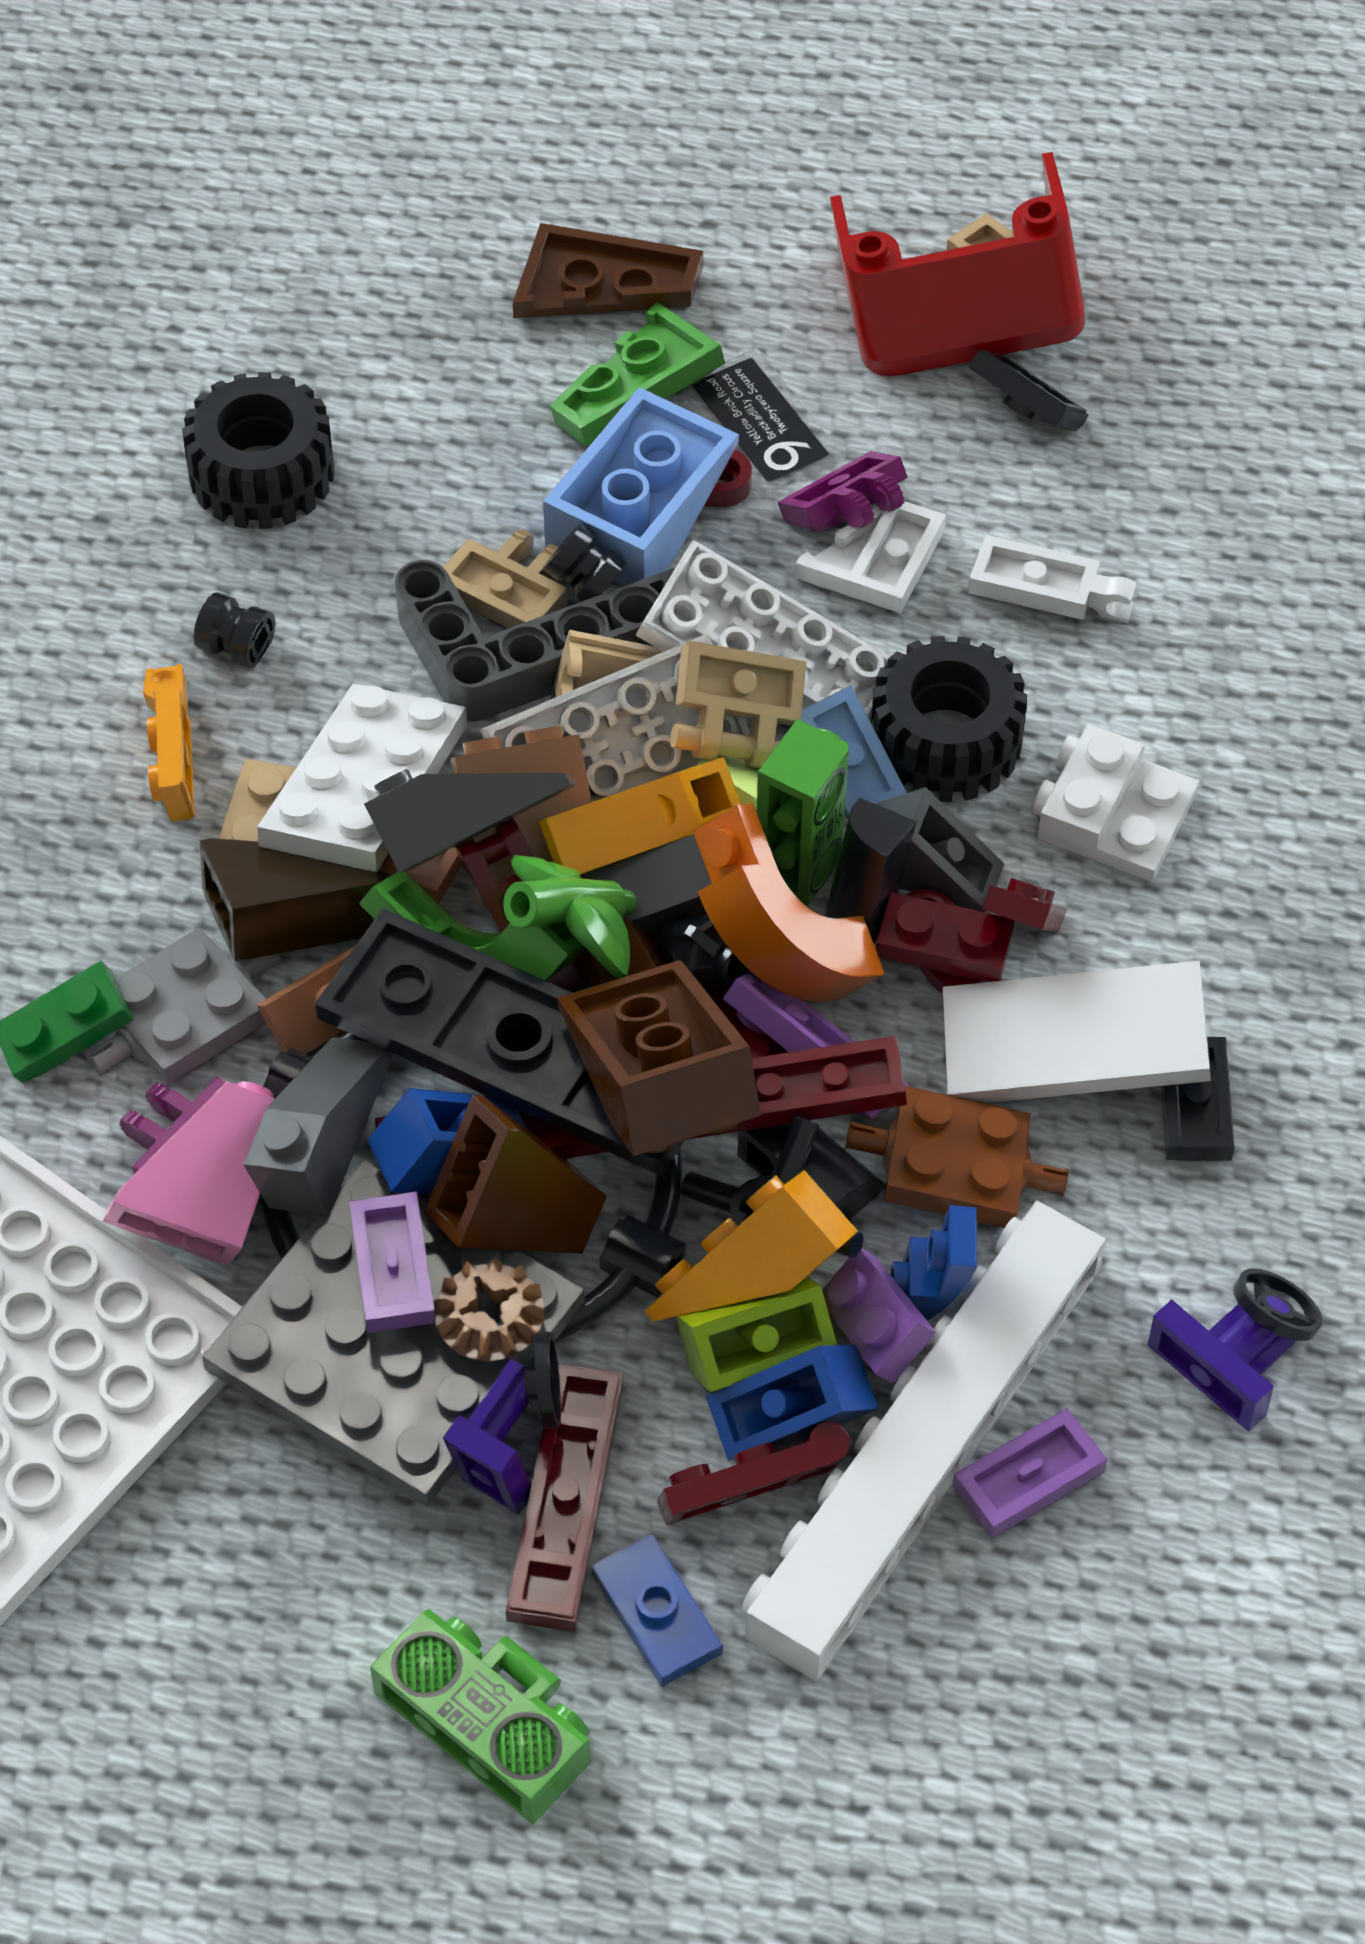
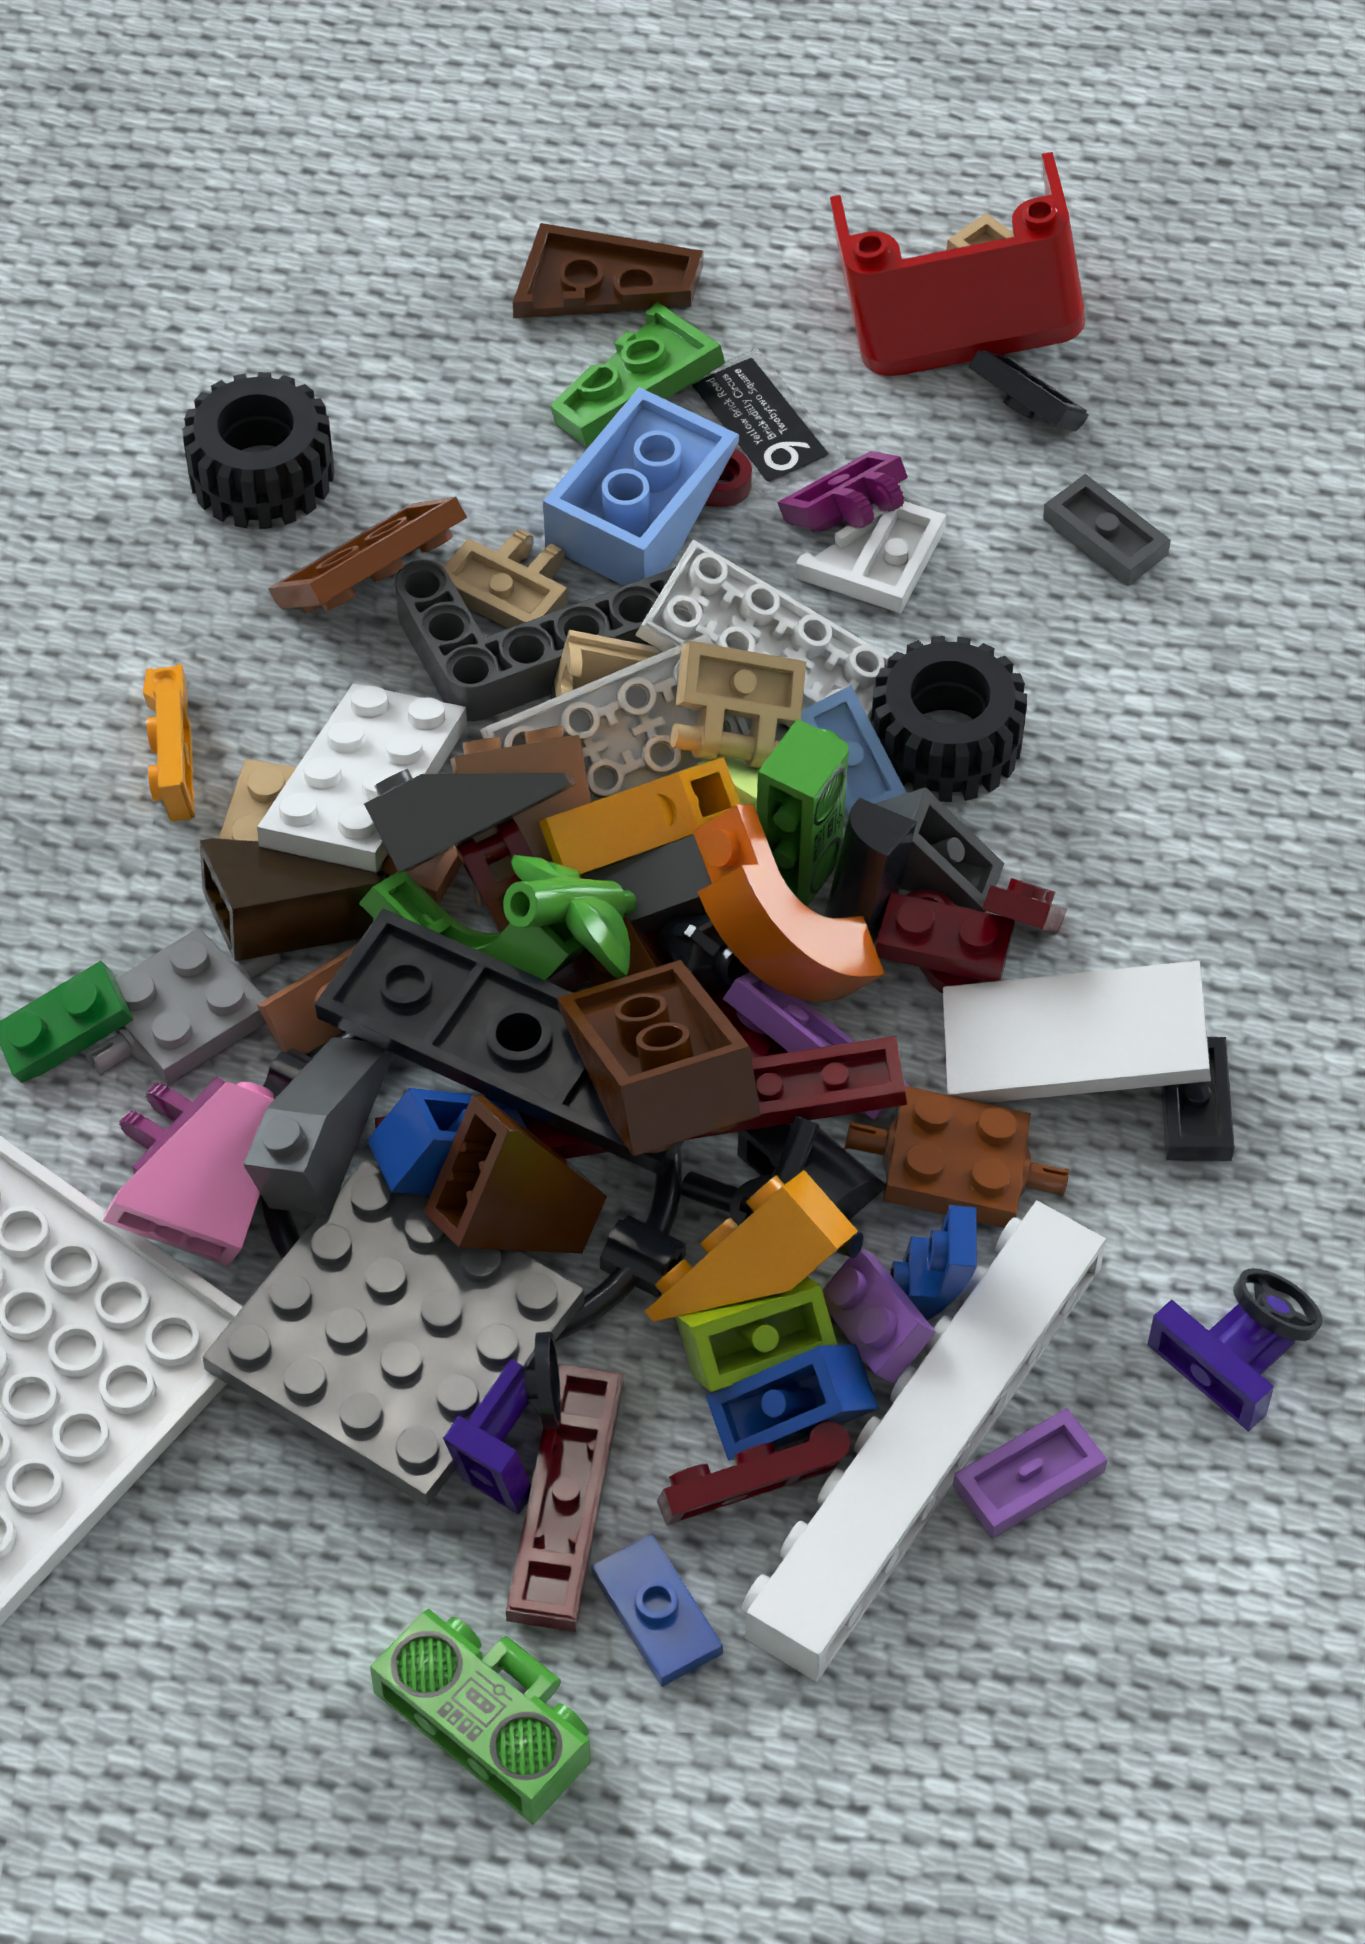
(234, 629): black wheel -> none
(370, 554): none -> dark orange plate
(392, 1262): medium lavender plate -> none
(477, 1334): medium nougat gear -> none
(584, 564): black wheel -> none
(1048, 581): white plate -> none
(1106, 529): none -> dark grey plate
(1113, 803): white plate -> none

